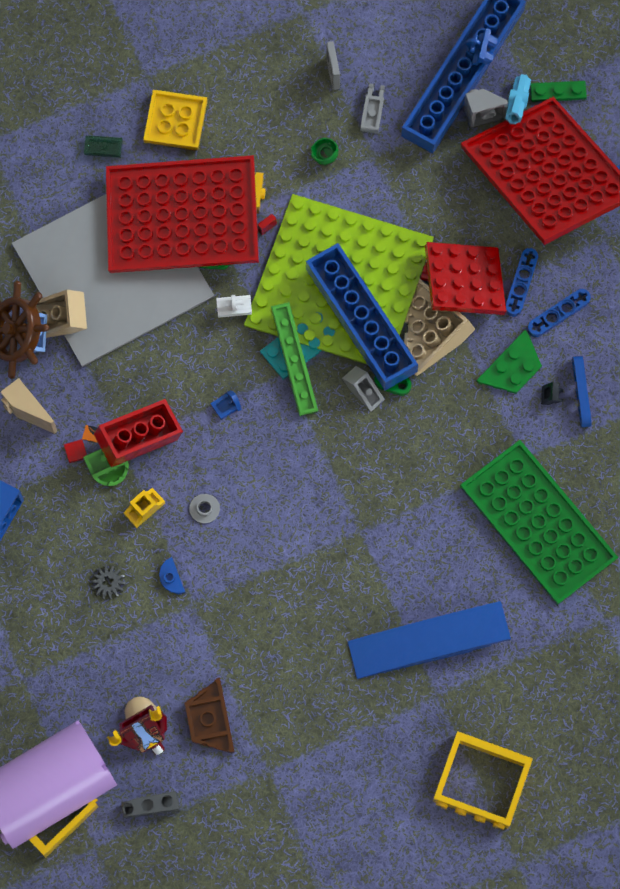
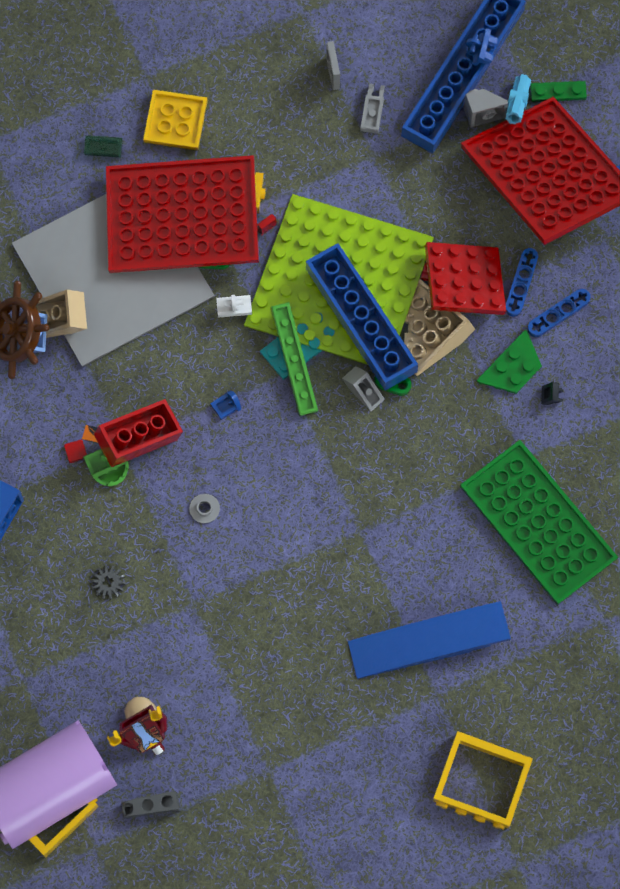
(23, 405): tan slope -> none
(143, 507): yellow brick -> none
(170, 578): blue plate -> none
(209, 718): reddish brown wing -> none
(330, 149): green hair -> none
(581, 391): blue beam -> none

